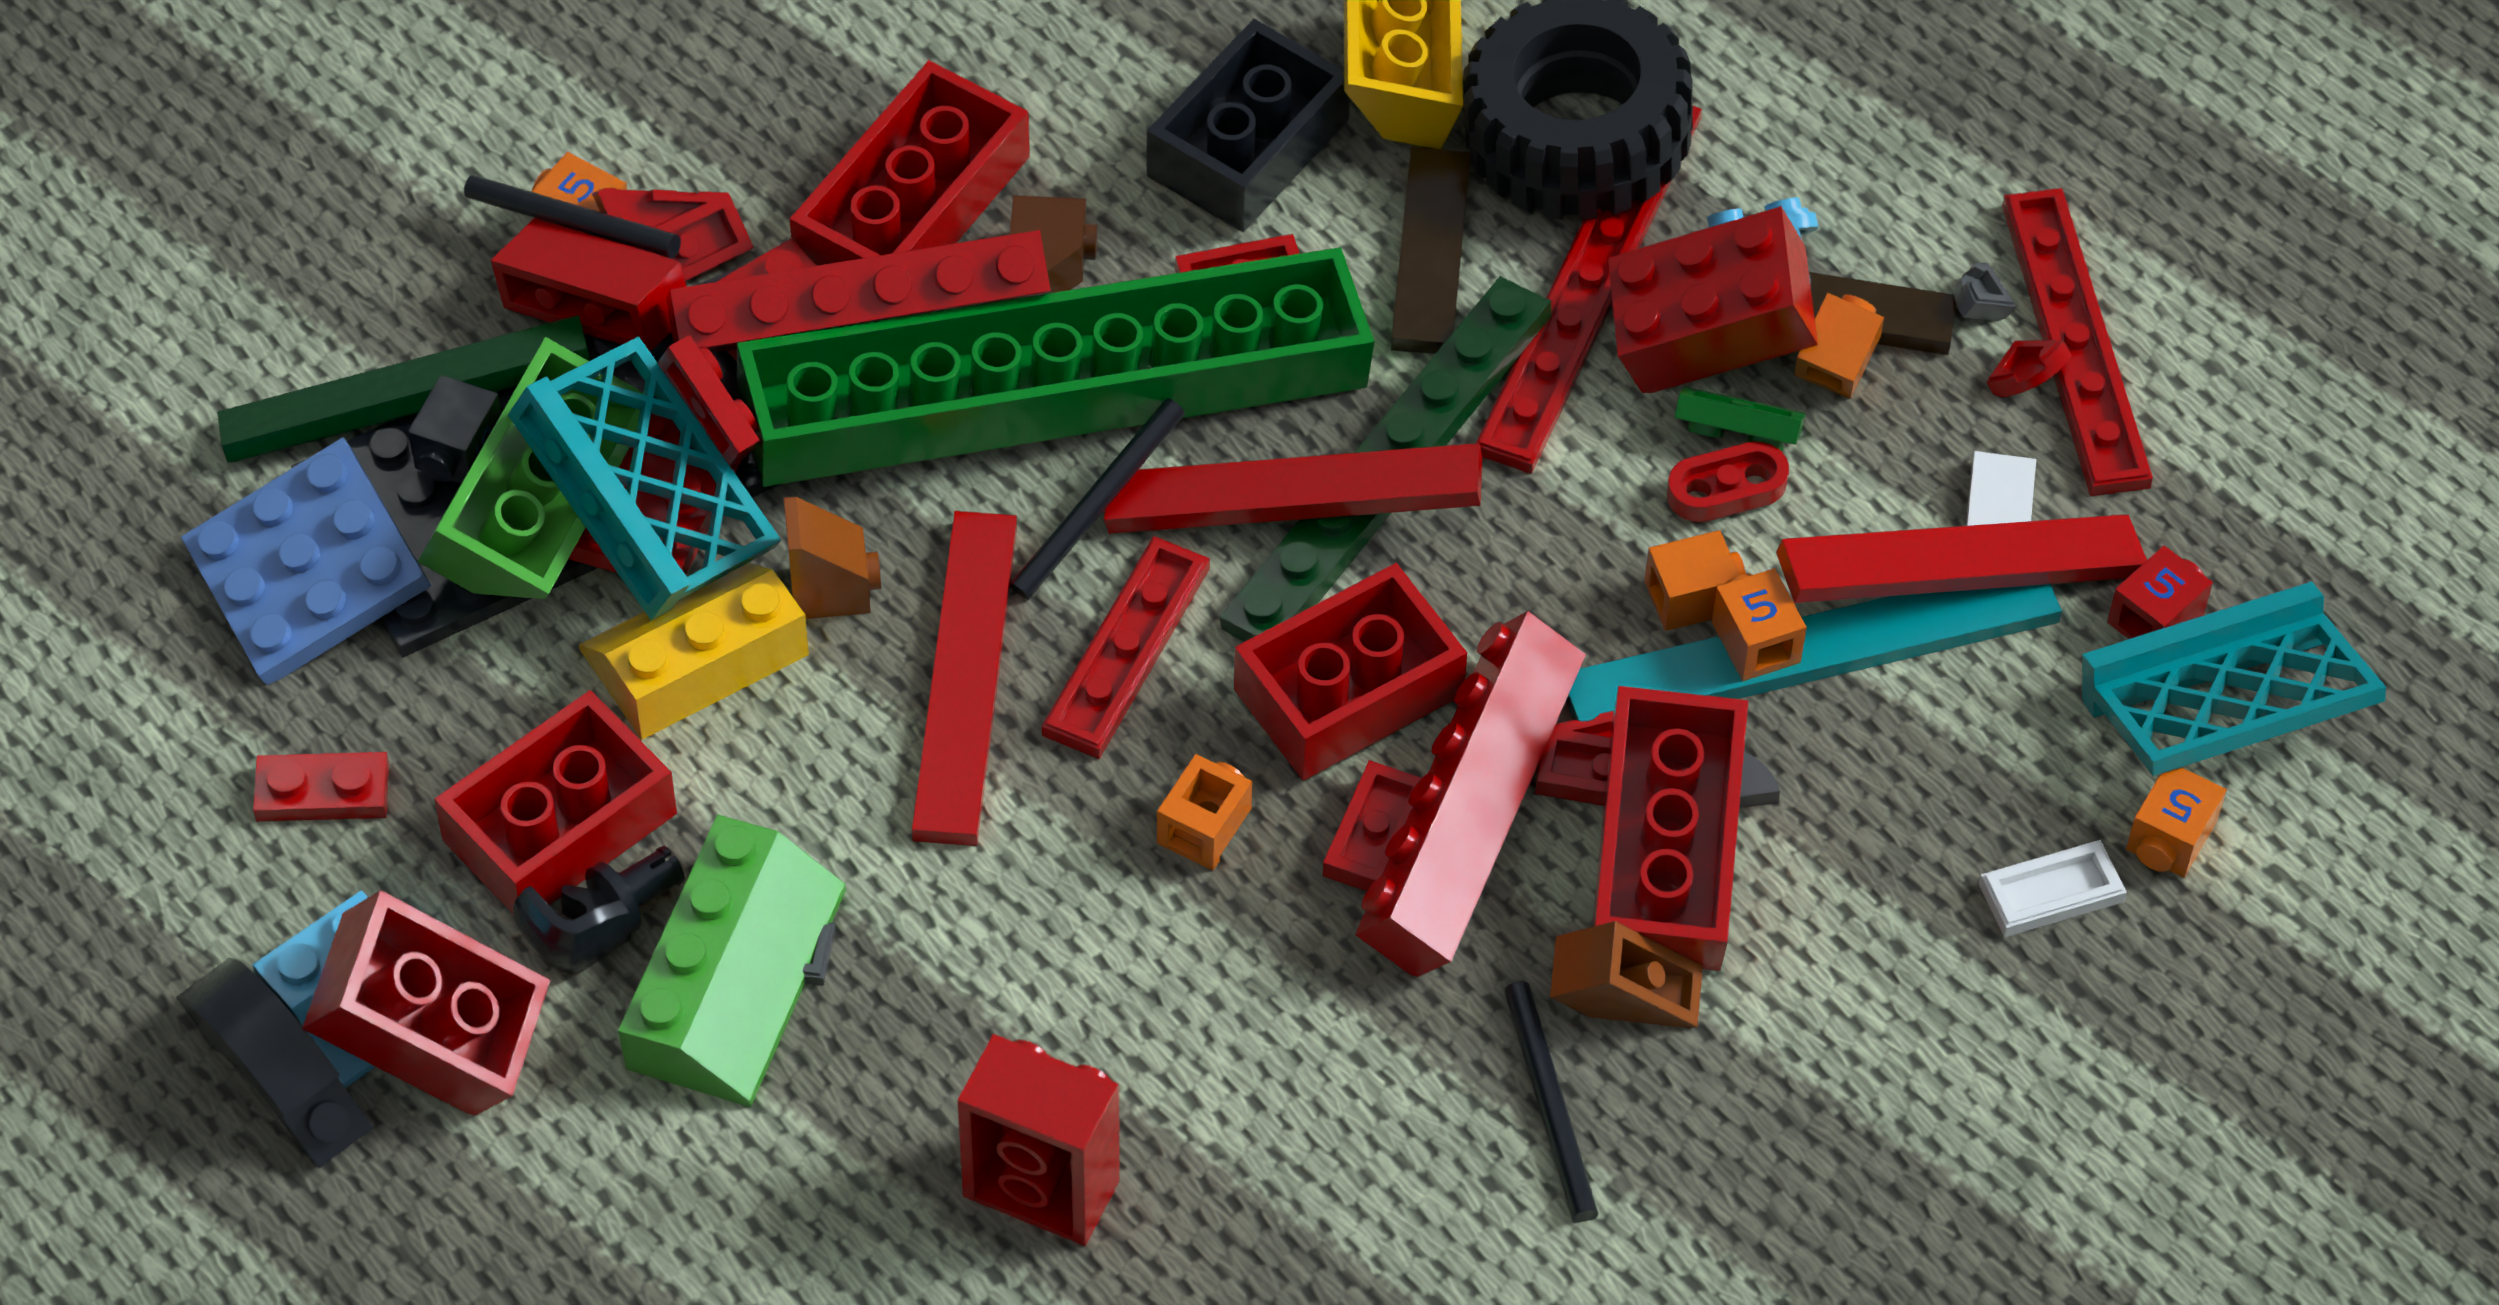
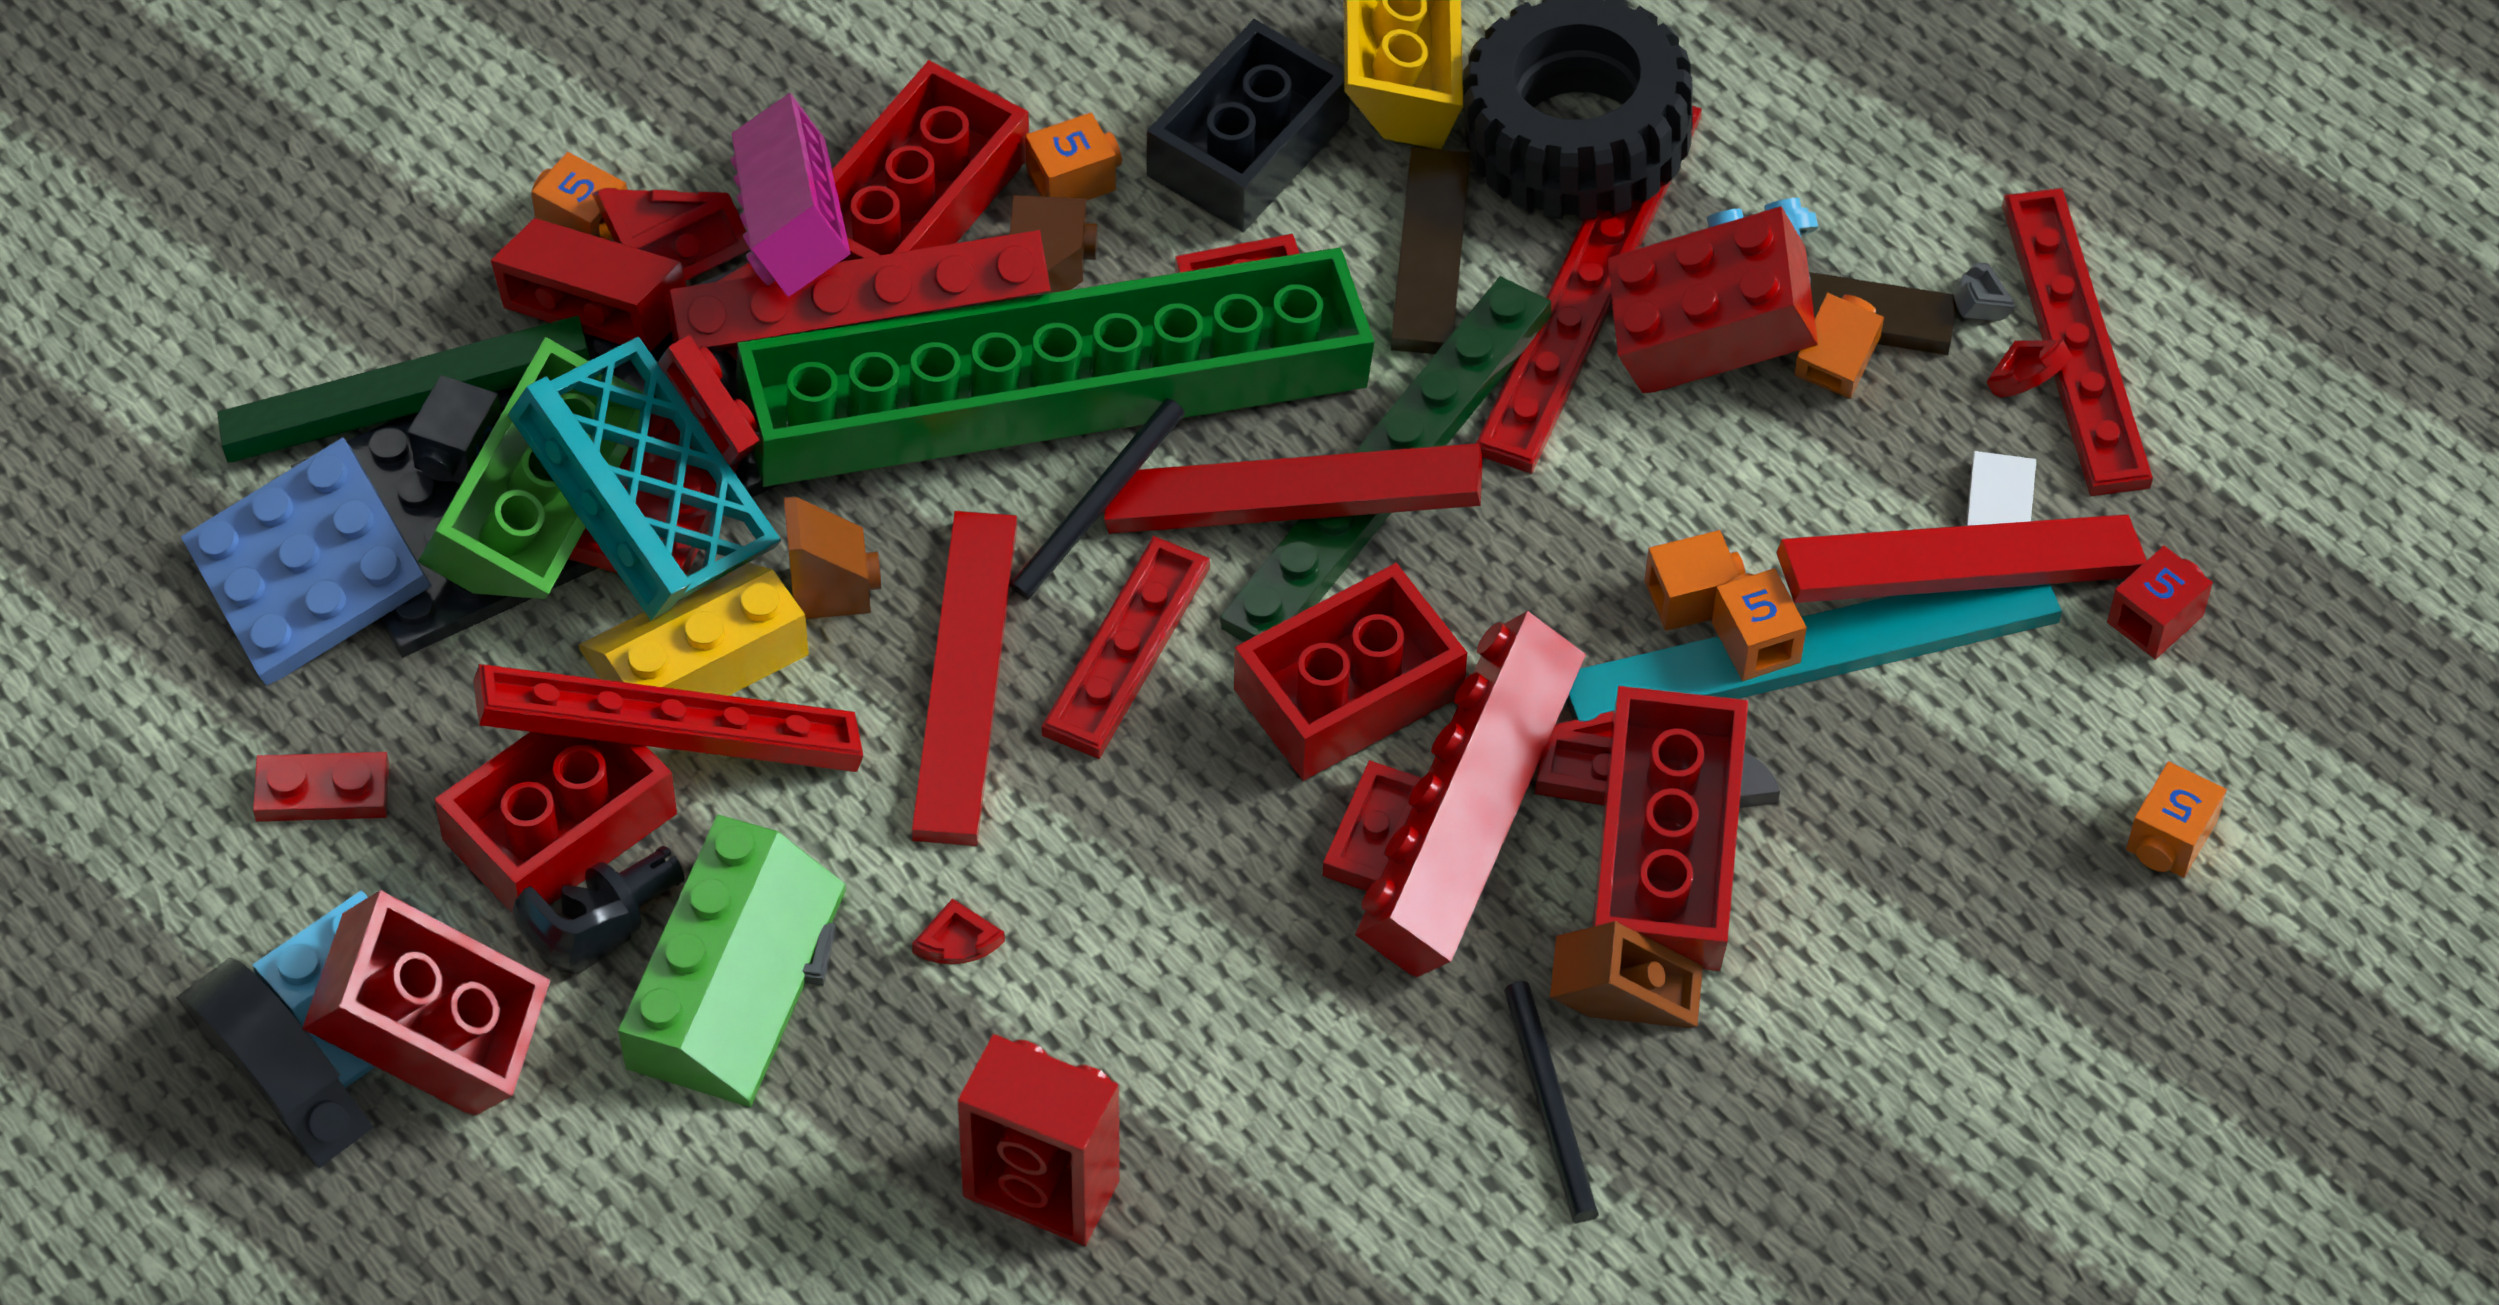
(572, 216): black bar -> none
(667, 718): none -> red tile
(788, 197): none -> dark pink brick
(957, 935): none -> red tile
(1073, 159): none -> orange brick
(1204, 811): orange brick -> none
(1713, 412): green plate -> none
(1724, 481): red plate -> none
(2052, 888): white tile -> none
(2217, 651): teal fence -> none

